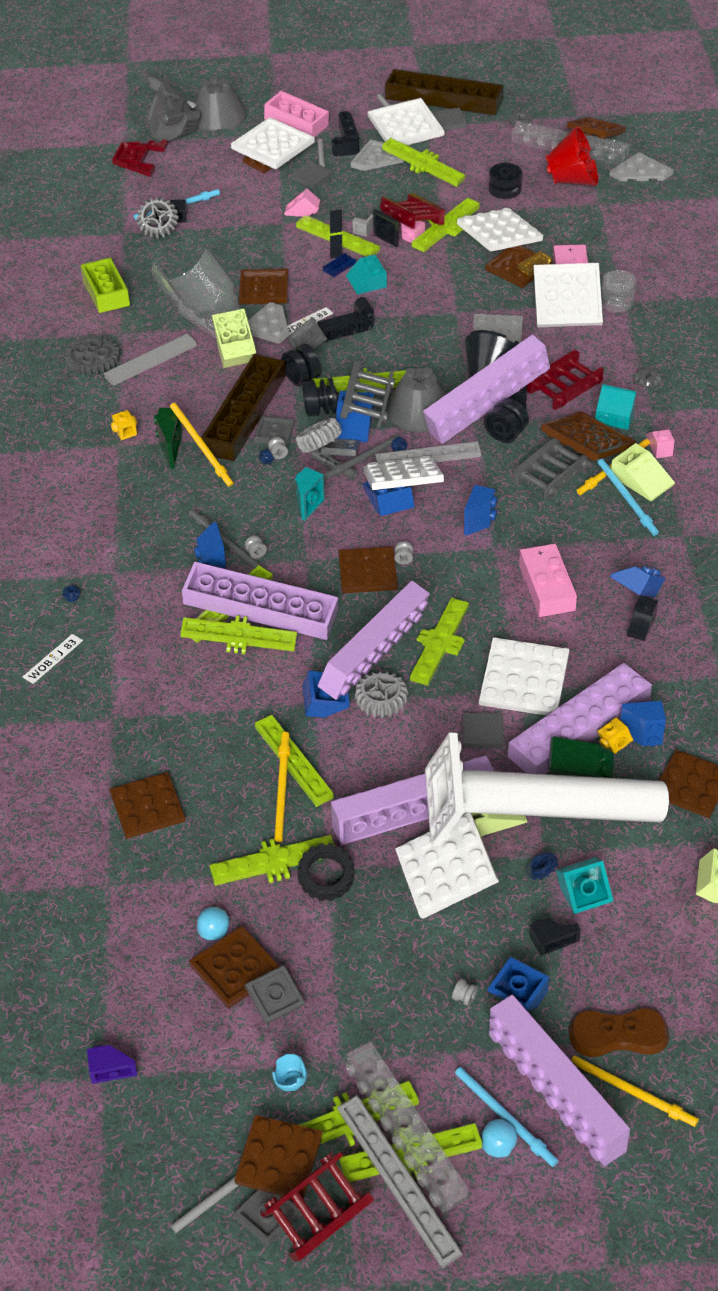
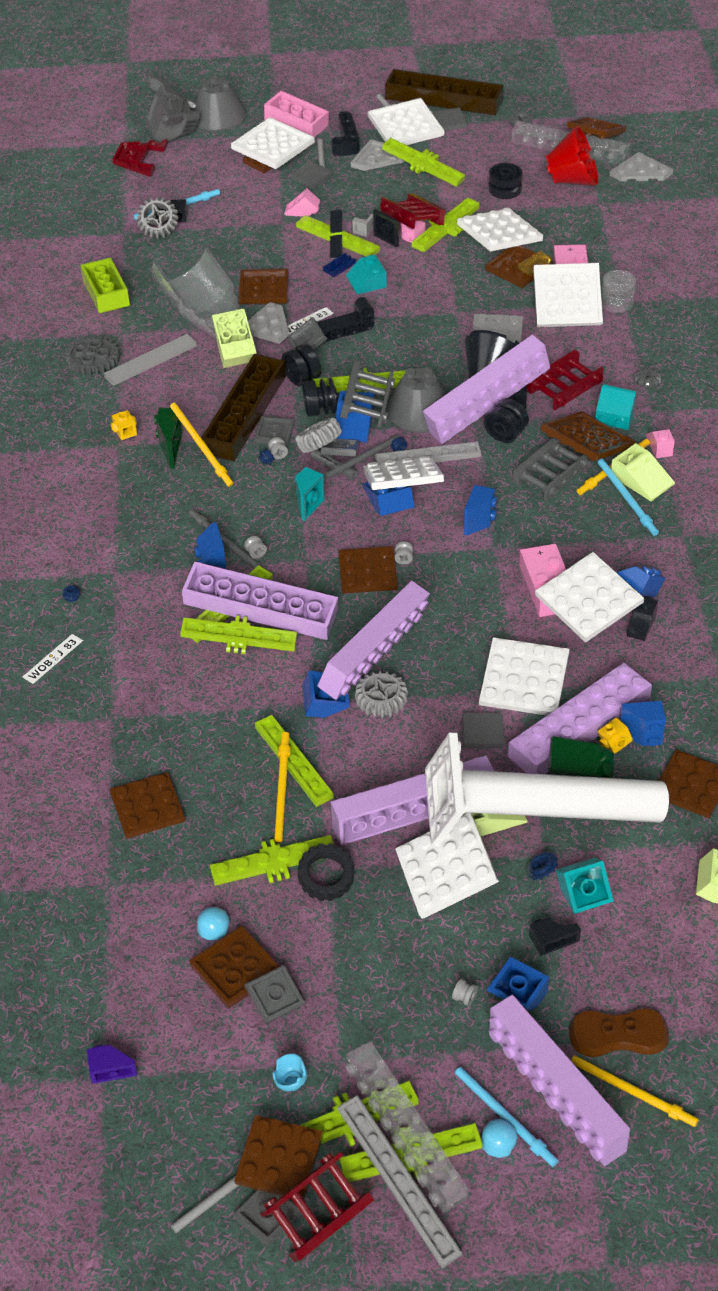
(439, 641): lime hinge -> none
(589, 597): none -> white plate

